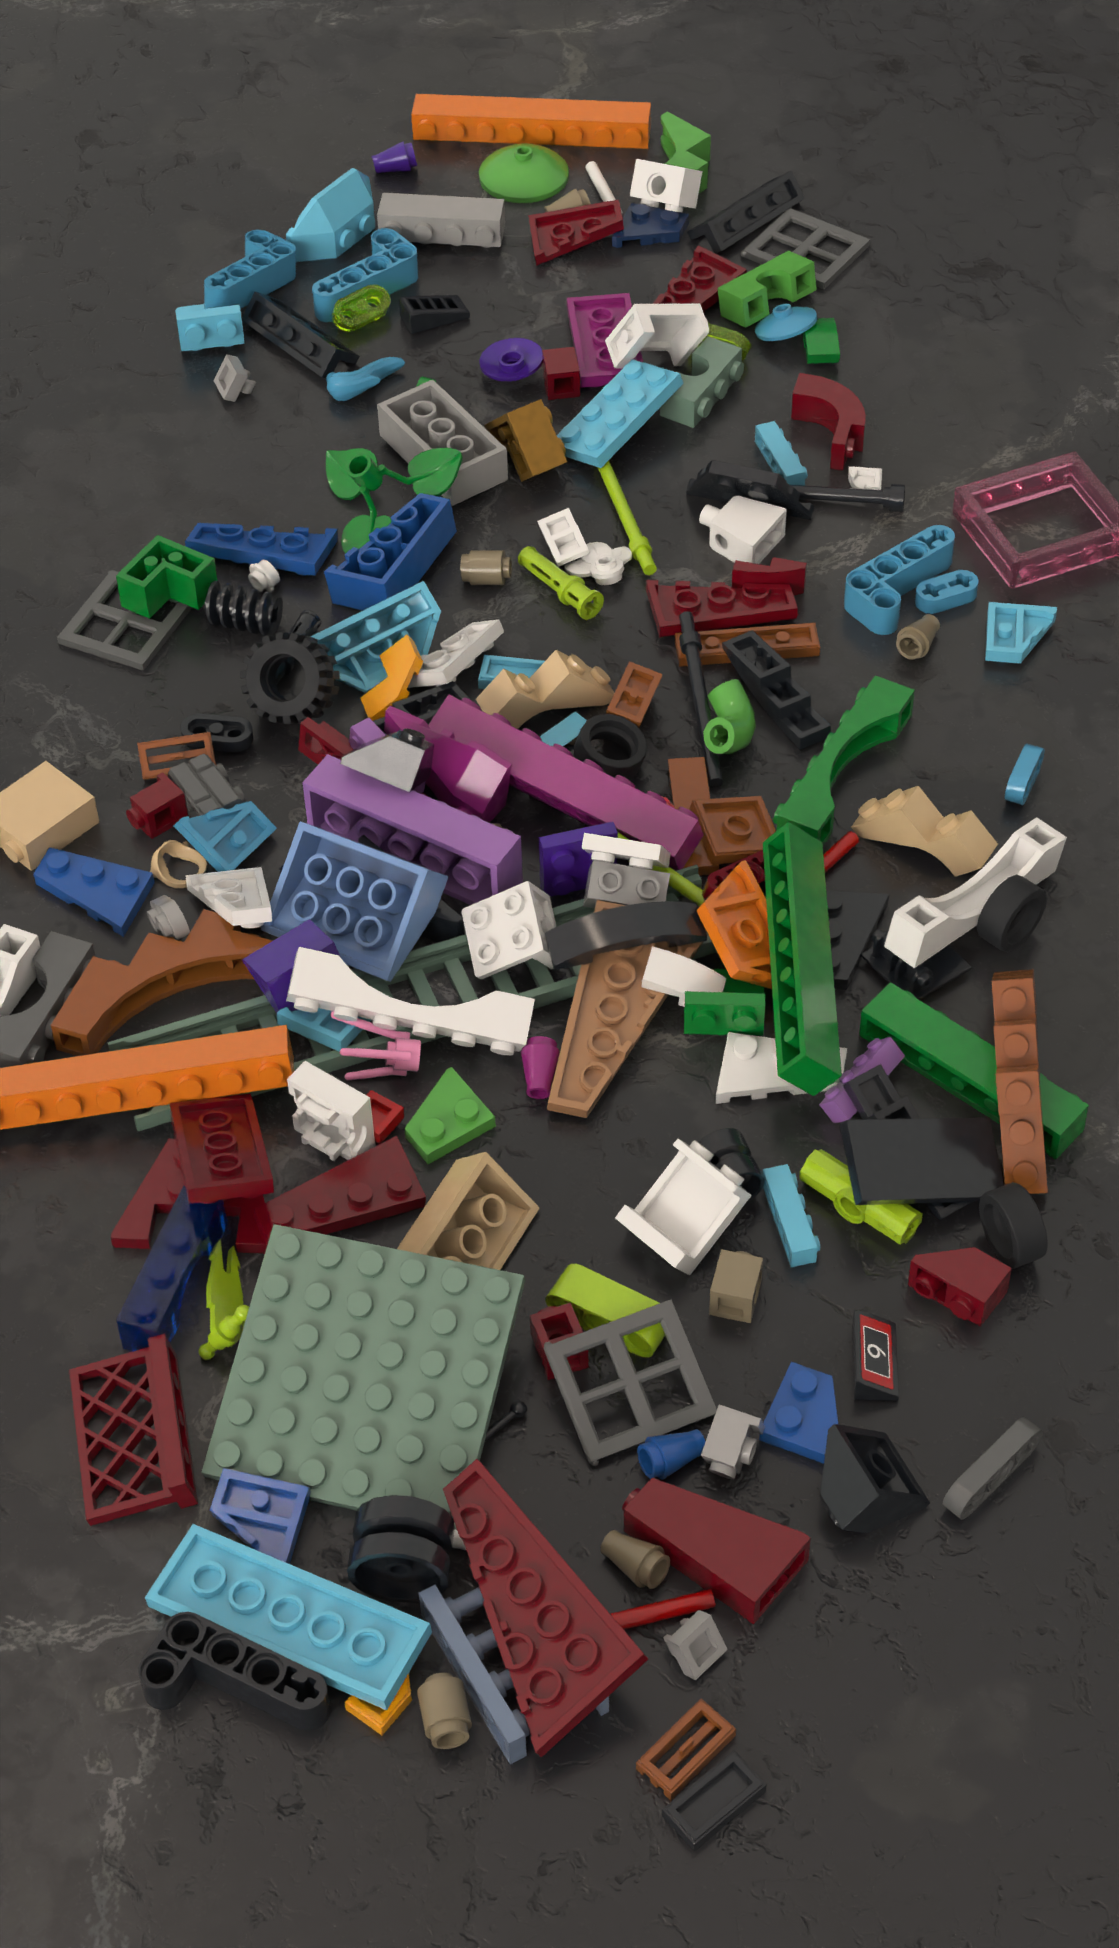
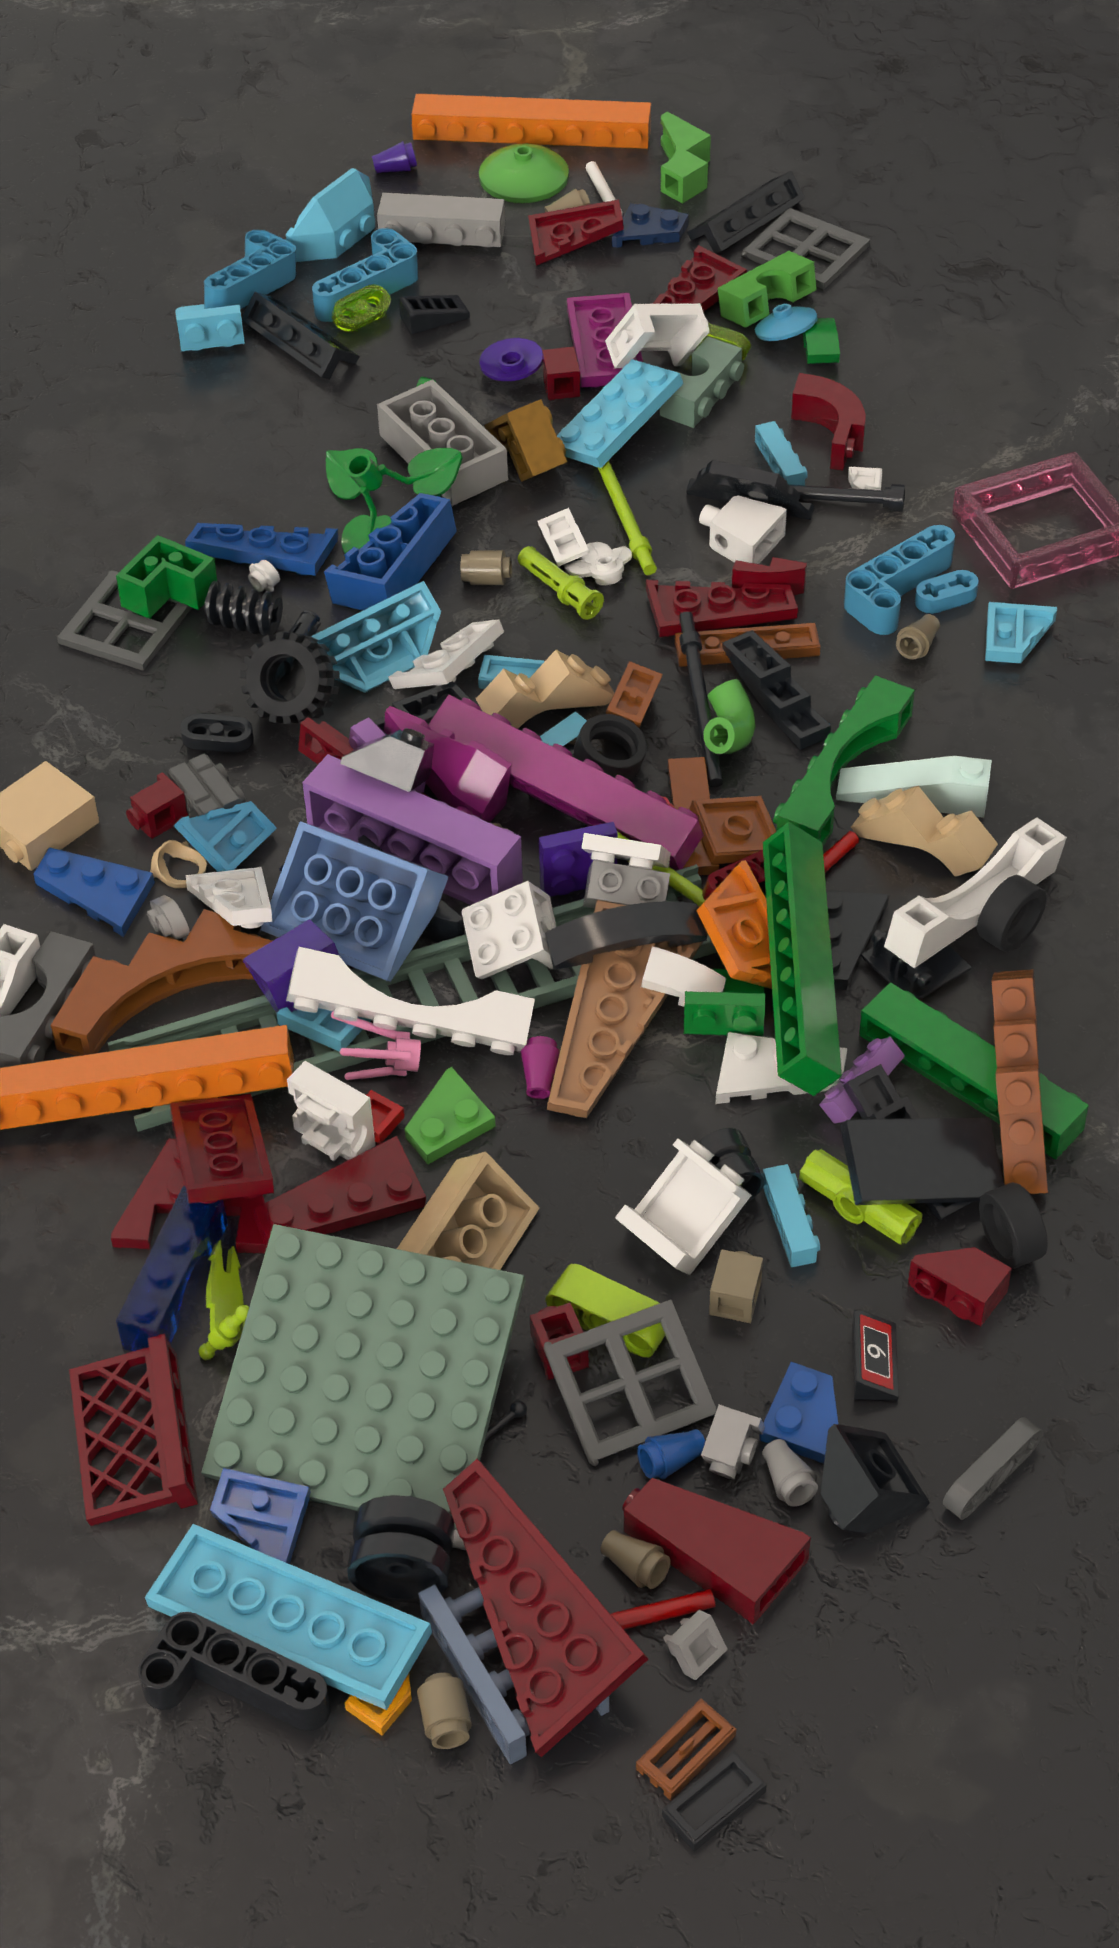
(146, 761): dark orange tile -> none
(233, 379): light grey tile -> none
(350, 384): dark azure piece -> none
(400, 663): light orange tile -> none
(680, 182): white brick -> none
(790, 1474): none -> light grey cone
(949, 782): none -> light aqua wedge
(1024, 774): dark azure beam -> none

